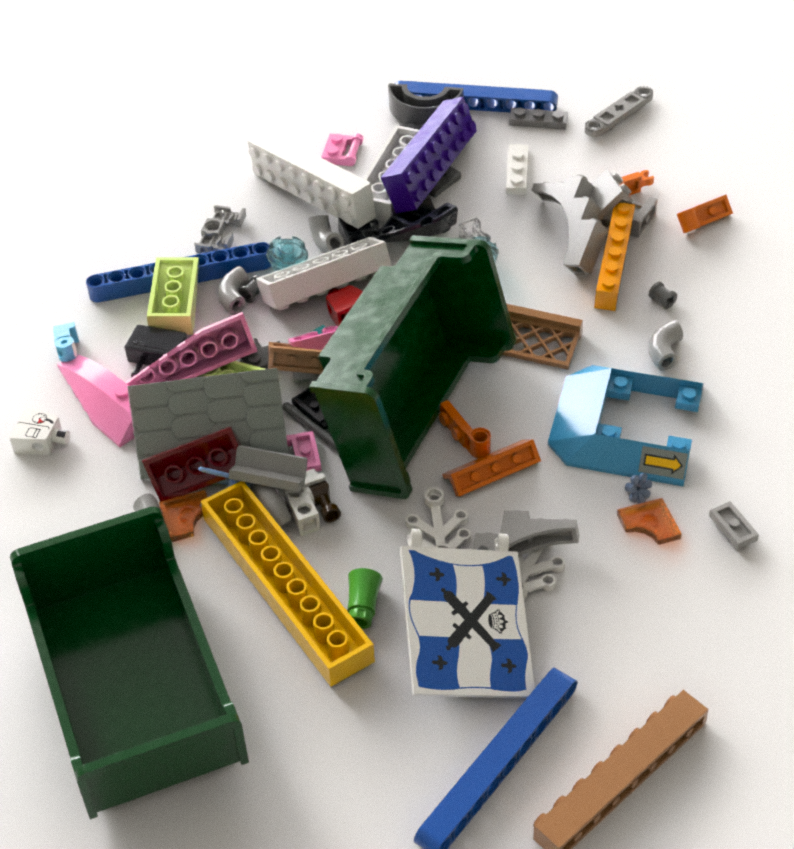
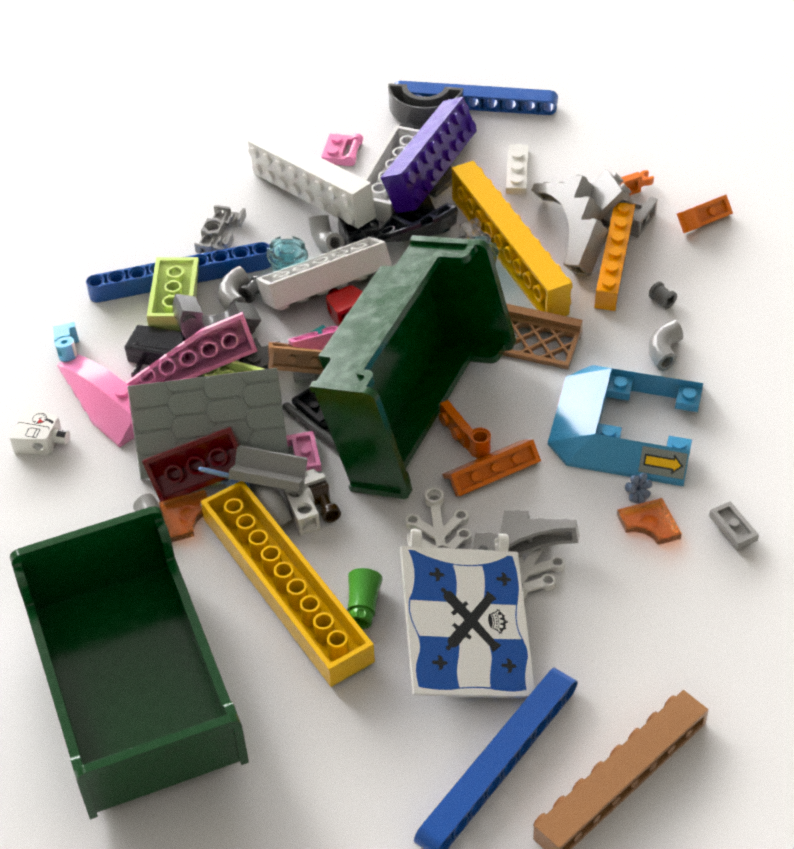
(191, 317): none -> dark grey brick
(518, 248): none -> yellow brick
(538, 118): flat silver plate -> none
(618, 111): light grey piece -> none

